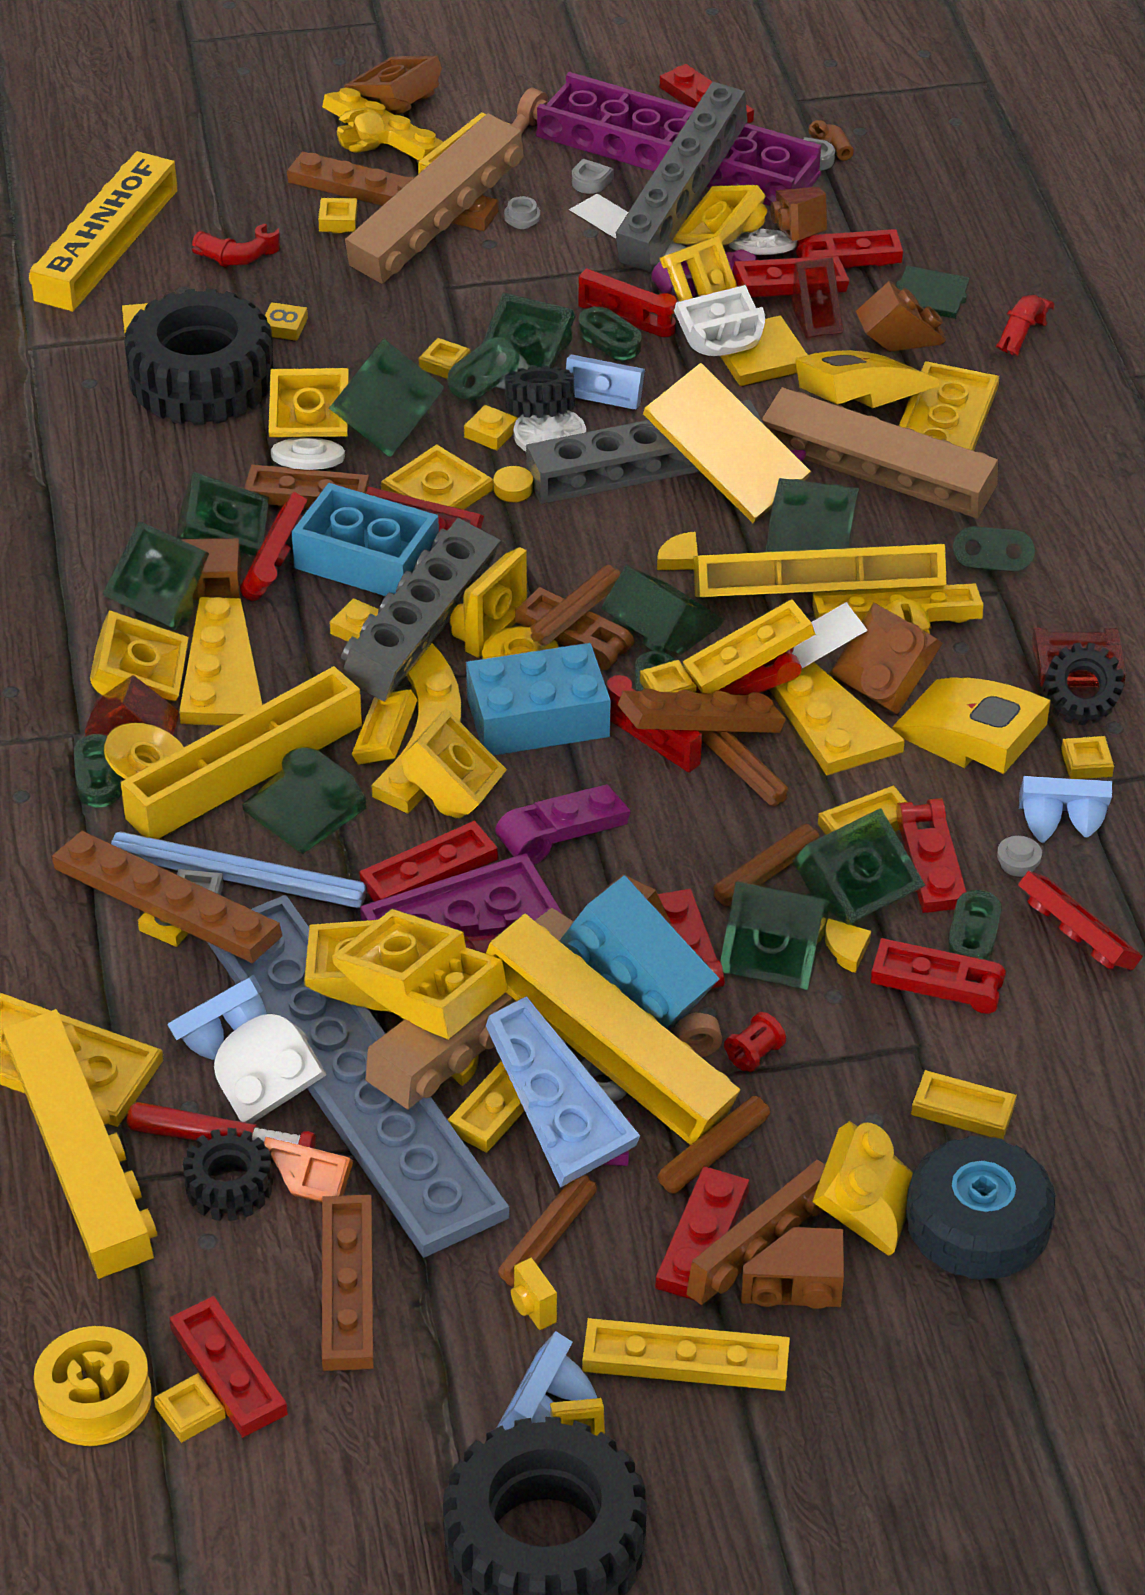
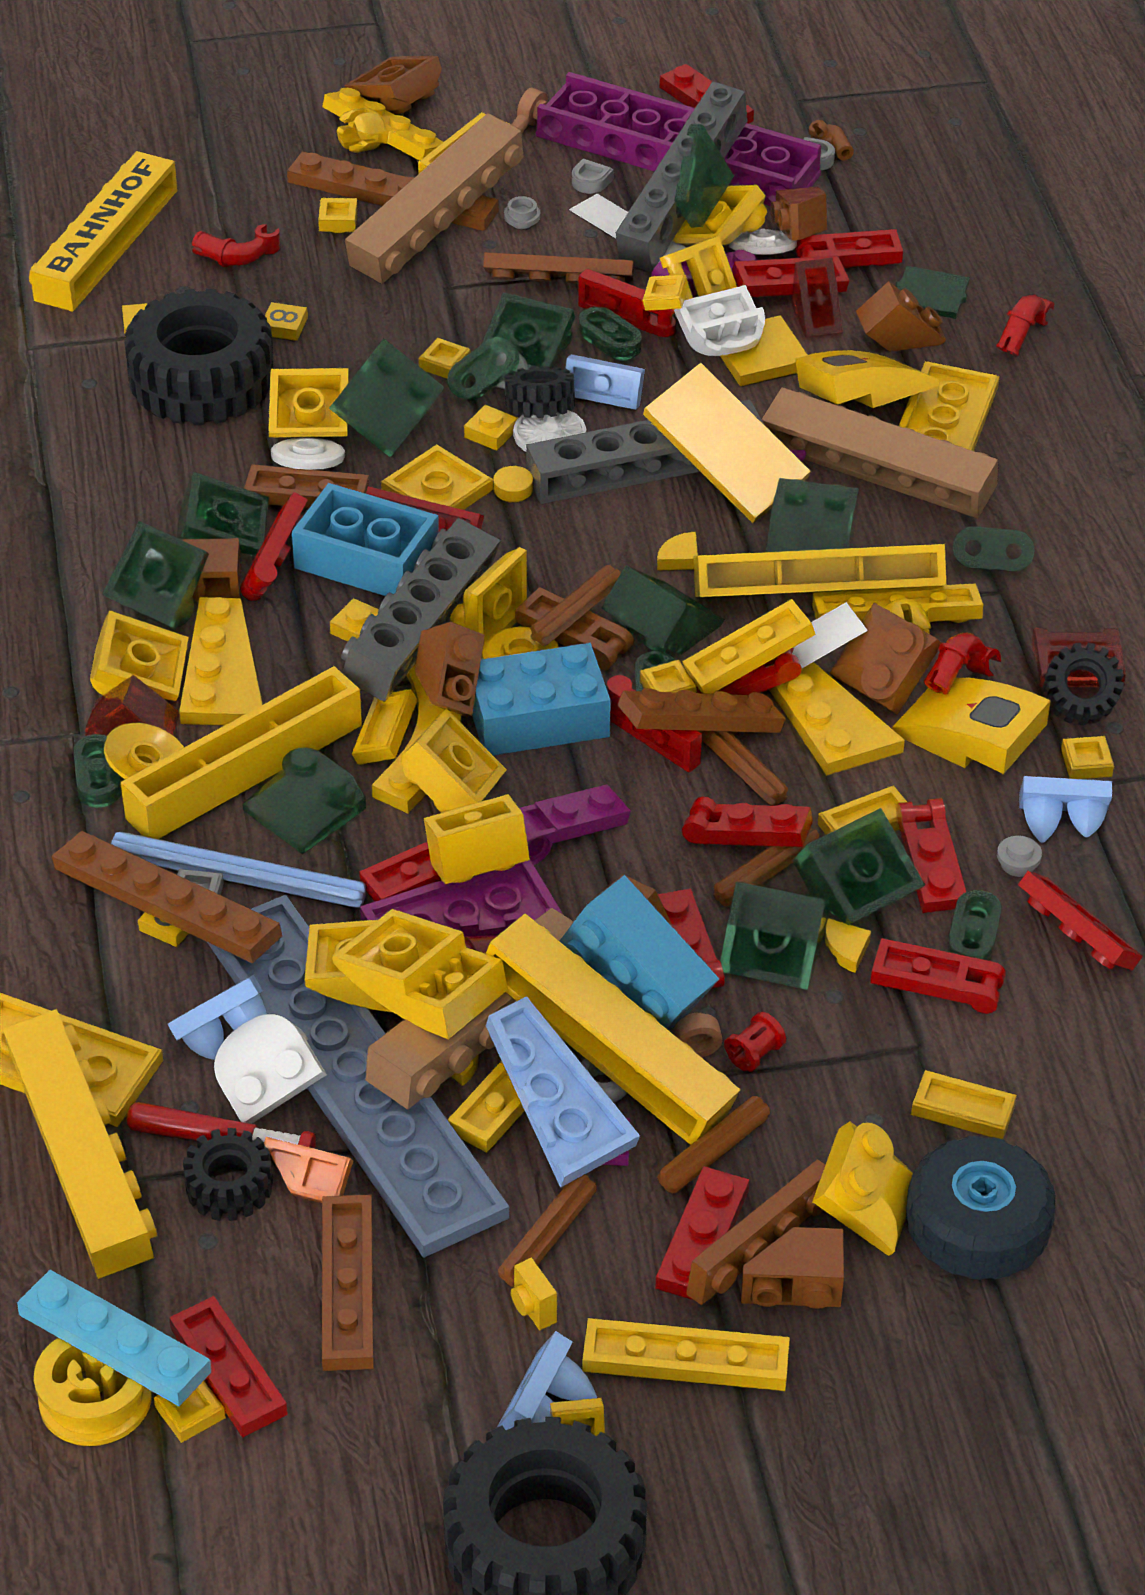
(114, 1337): none -> medium azure plate
(450, 666): none -> dark orange slope
(476, 839): none -> yellow brick
(541, 267): none -> dark orange plate
(665, 292): none -> yellow tile
(702, 178): none -> clear green wing
(747, 824): none -> red plate
(956, 652): none -> red piece

